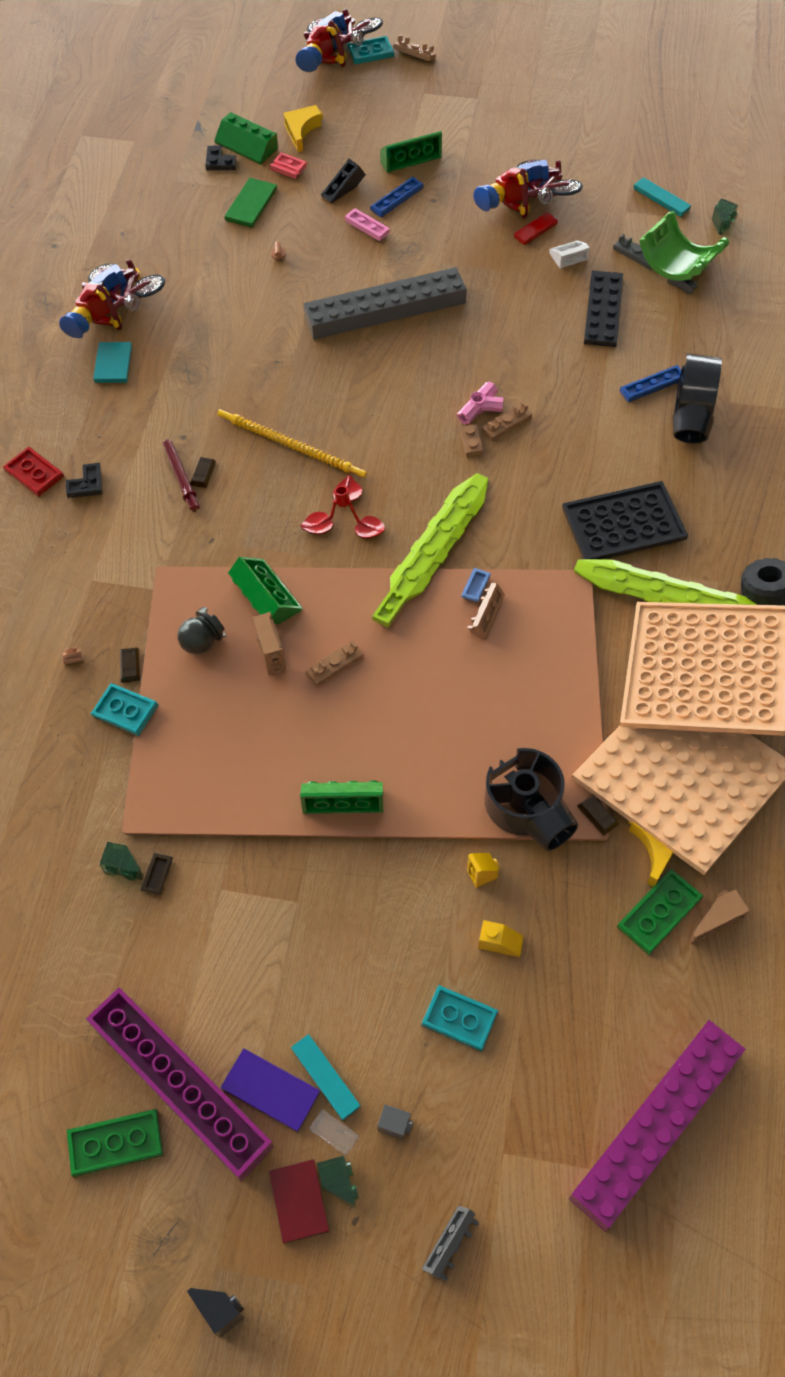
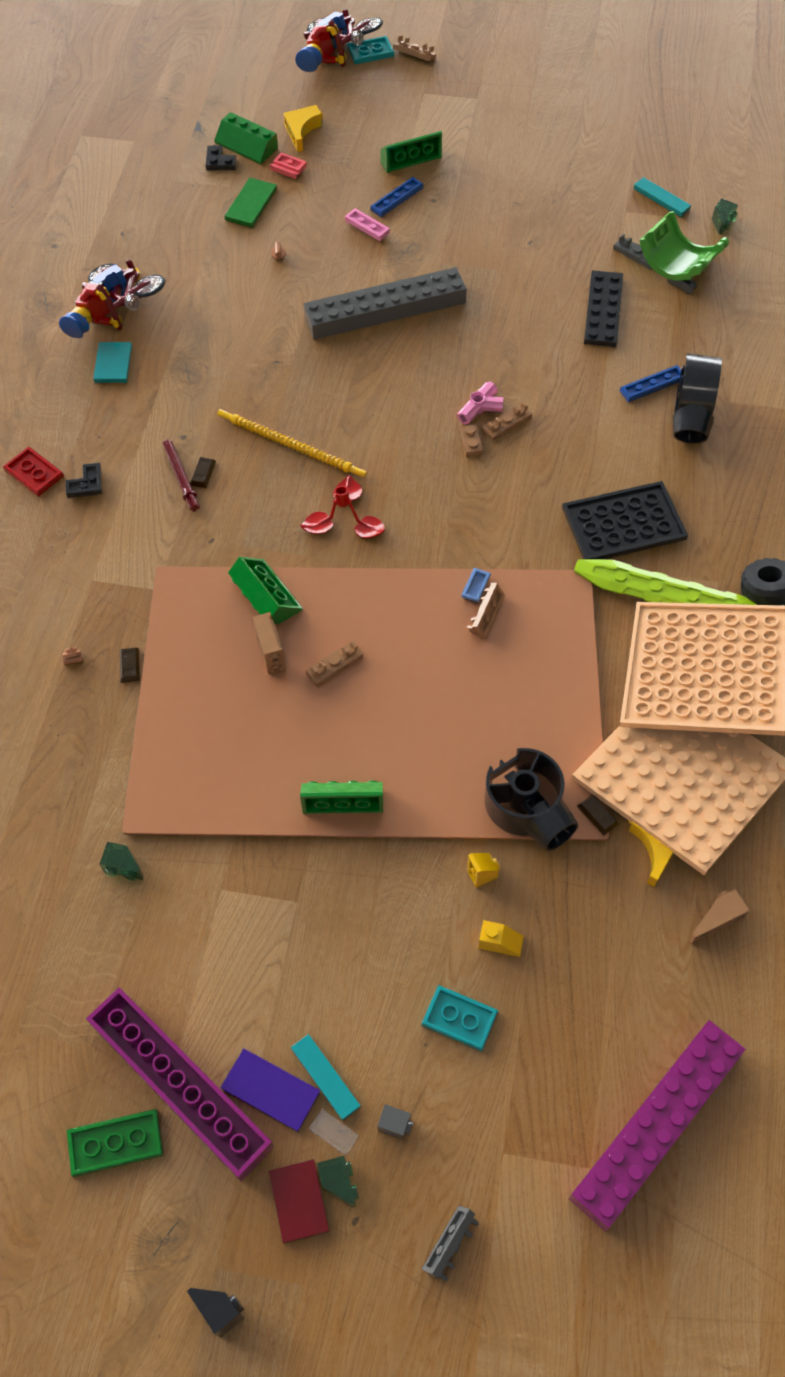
(124, 709): teal tile -> none
(157, 873): dark brown tile -> none
(199, 632): pearl dark grey tile -> none
(344, 181): black slope -> none
(432, 547): lime plate -> none
(525, 181): piece -> none
(535, 228): red tile -> none
(570, 253): white tile -> none
(659, 911): green tile -> none

